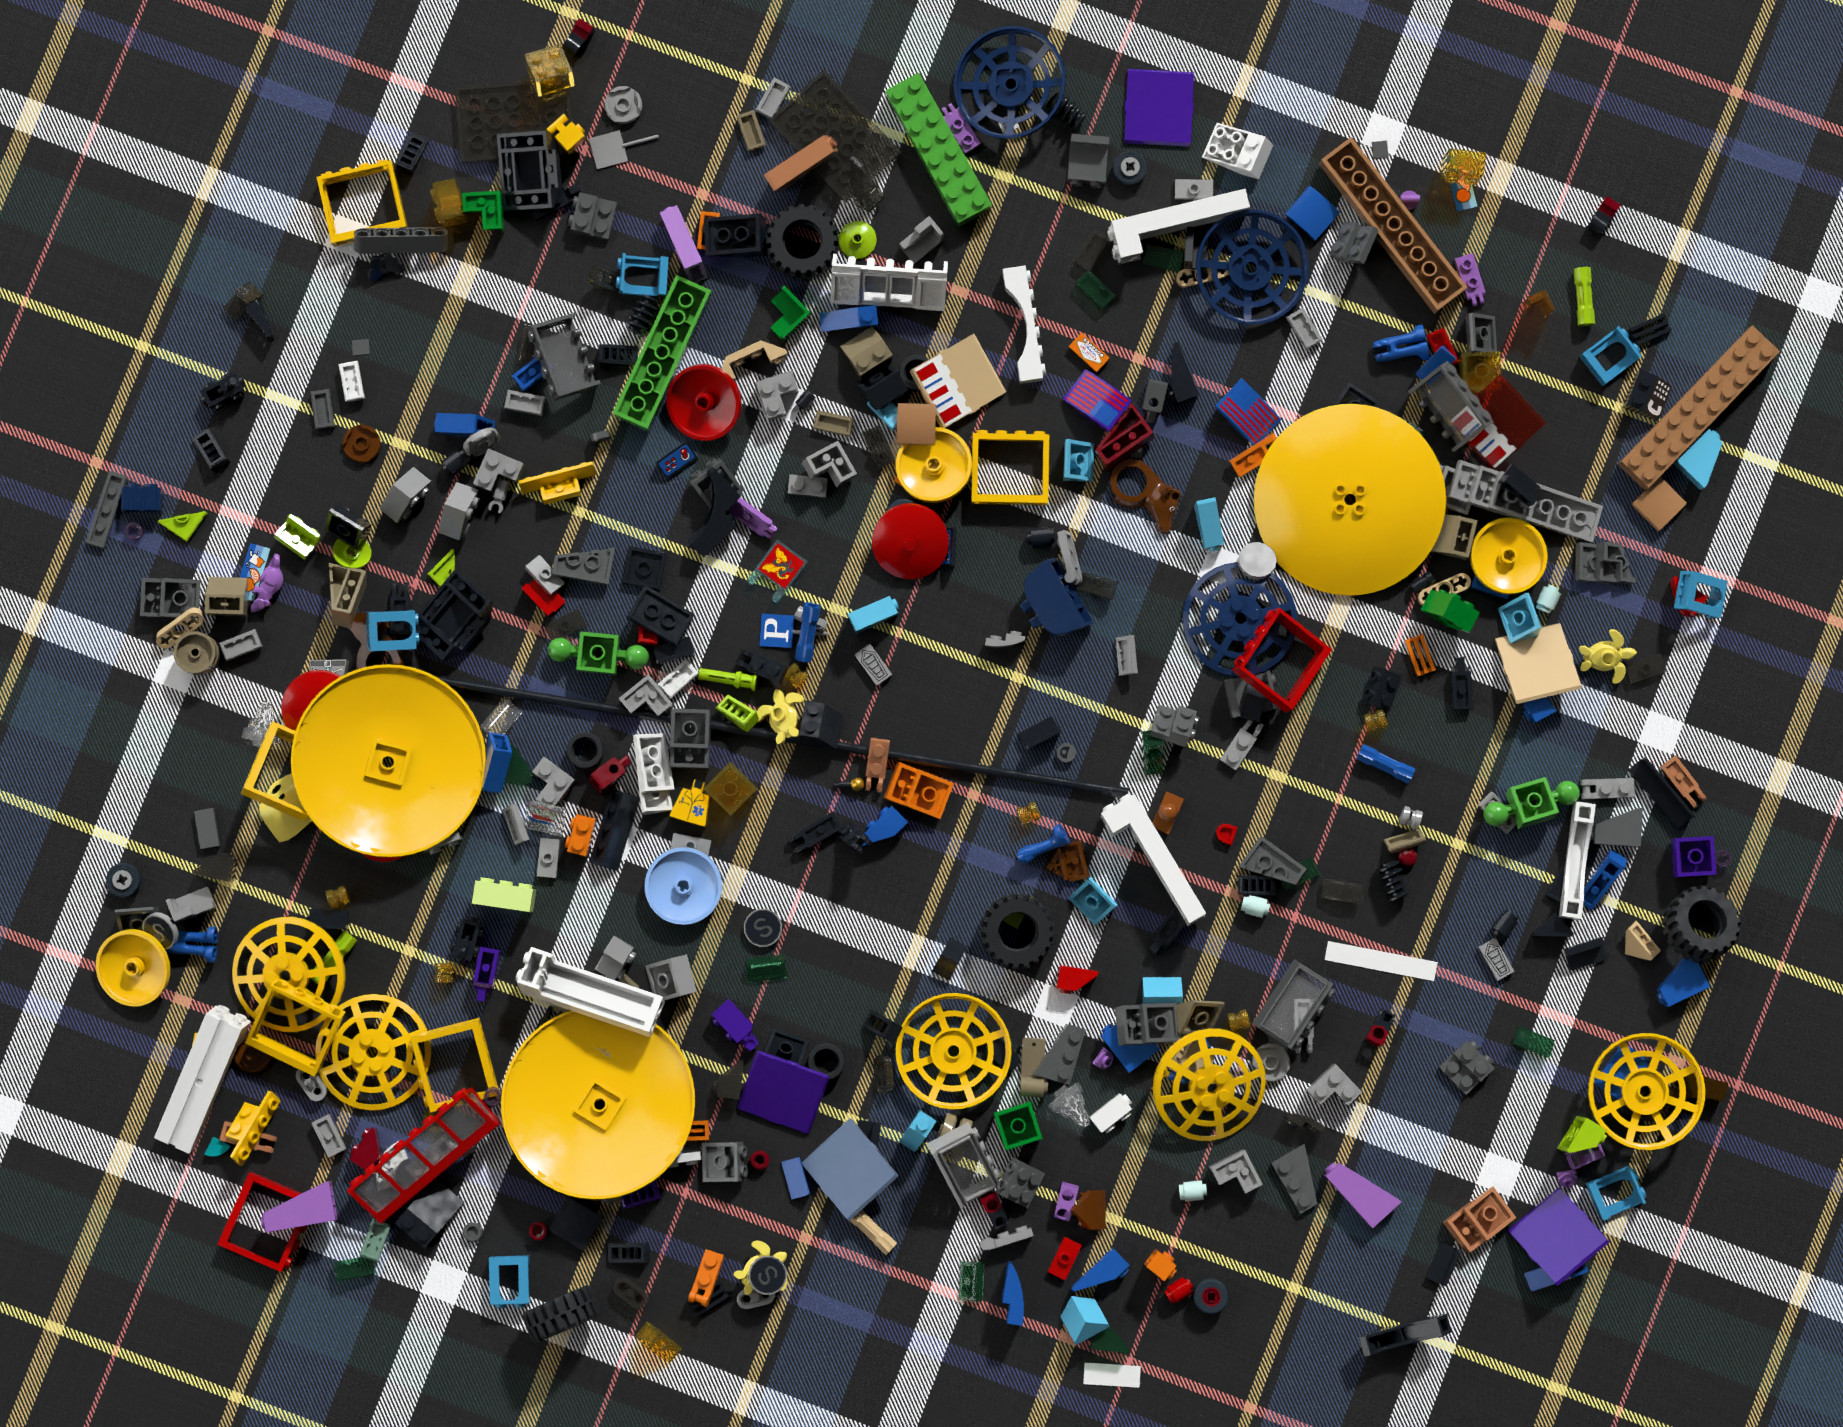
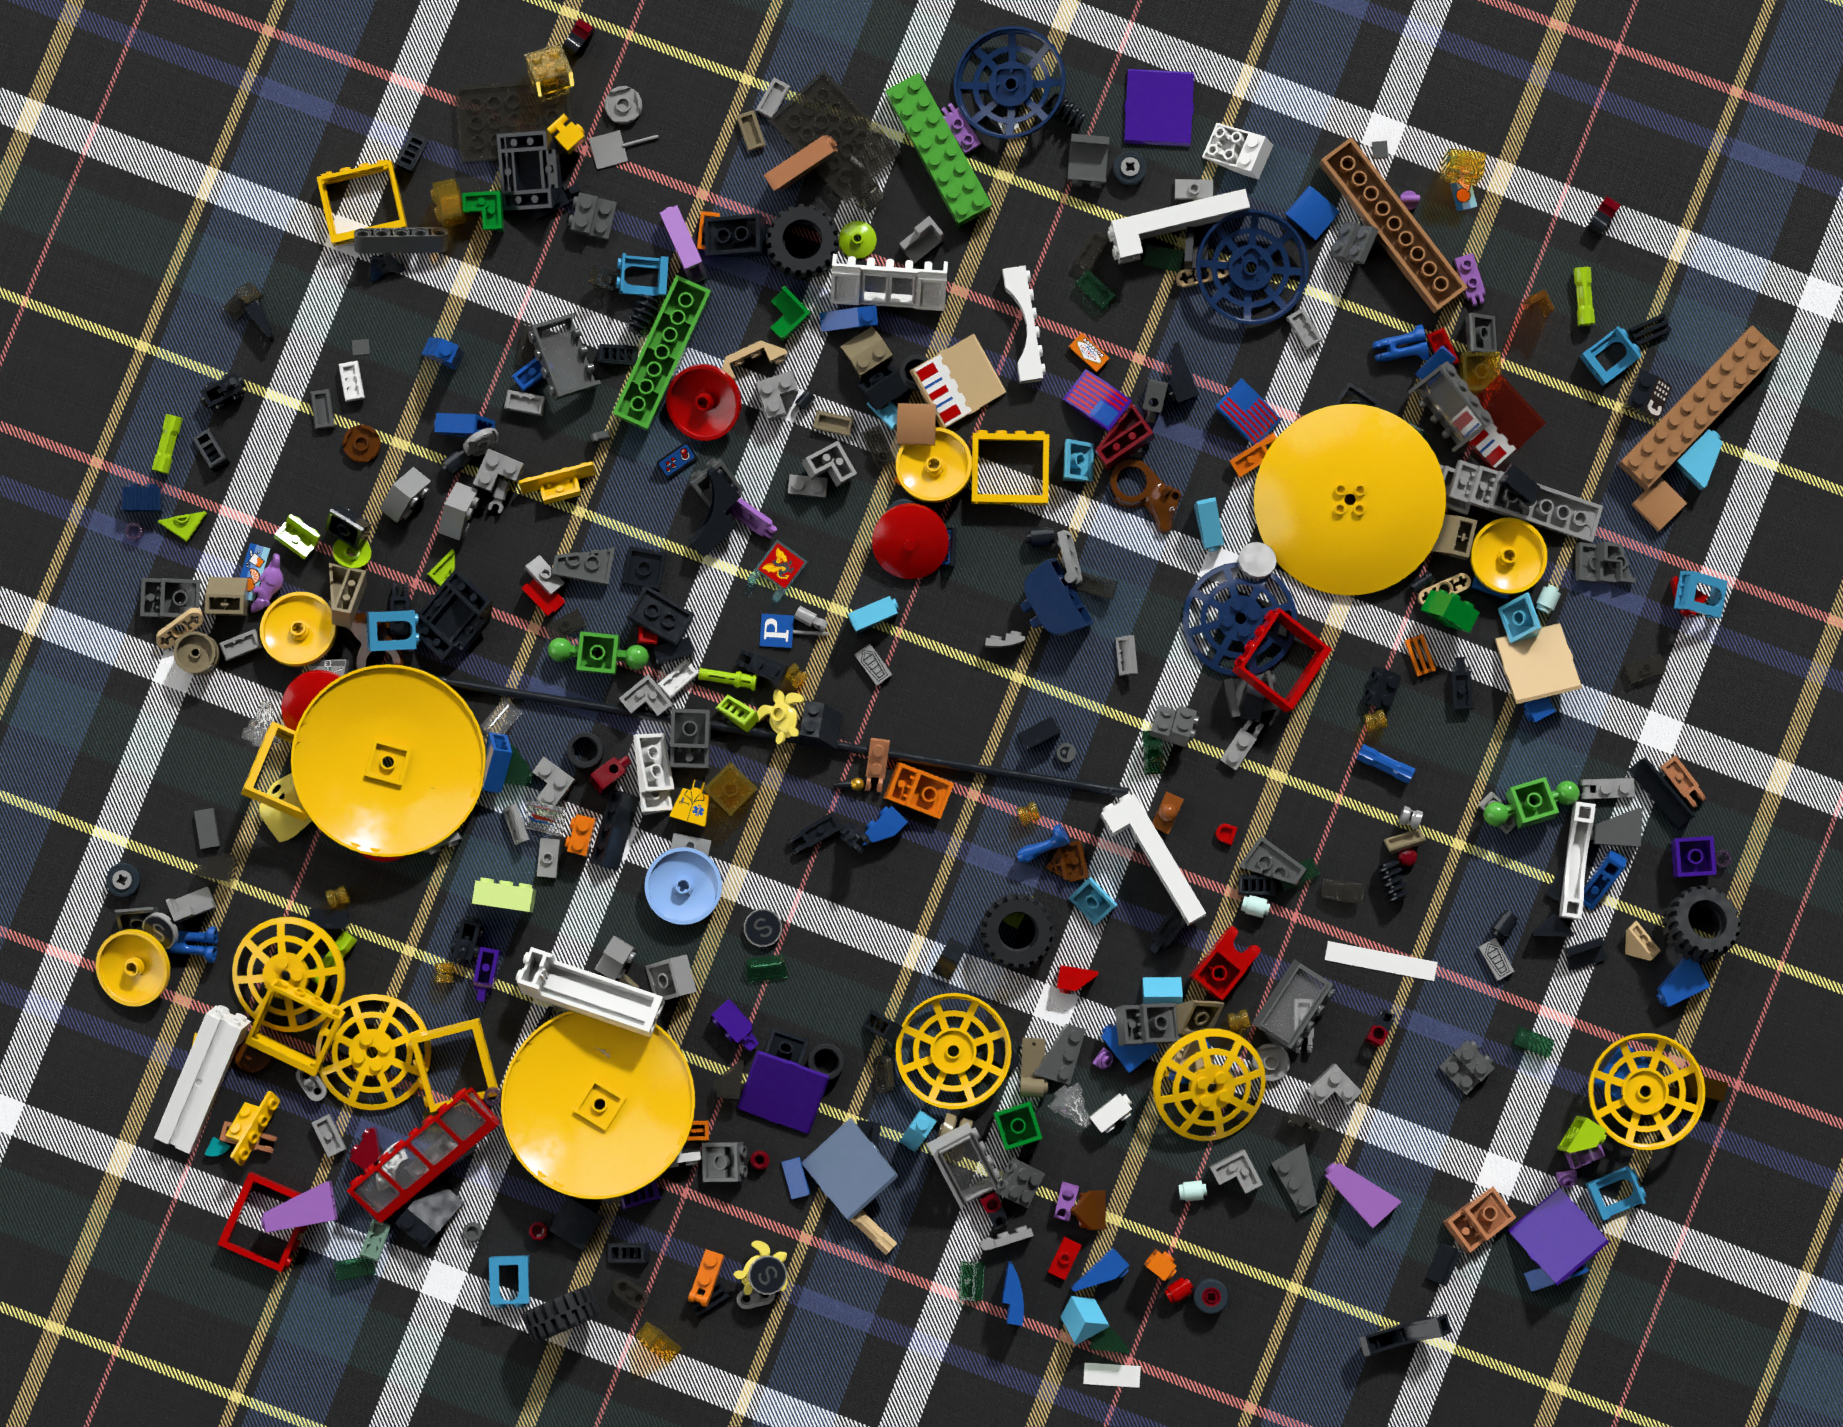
(106, 510): dark grey tile -> none
(163, 458): none -> lime axle
(298, 629): none -> yellow dish
(443, 352): none -> blue slope
(805, 646): blue axle -> none
(1229, 962): none -> red brick
(1608, 656): light yellow animal -> none

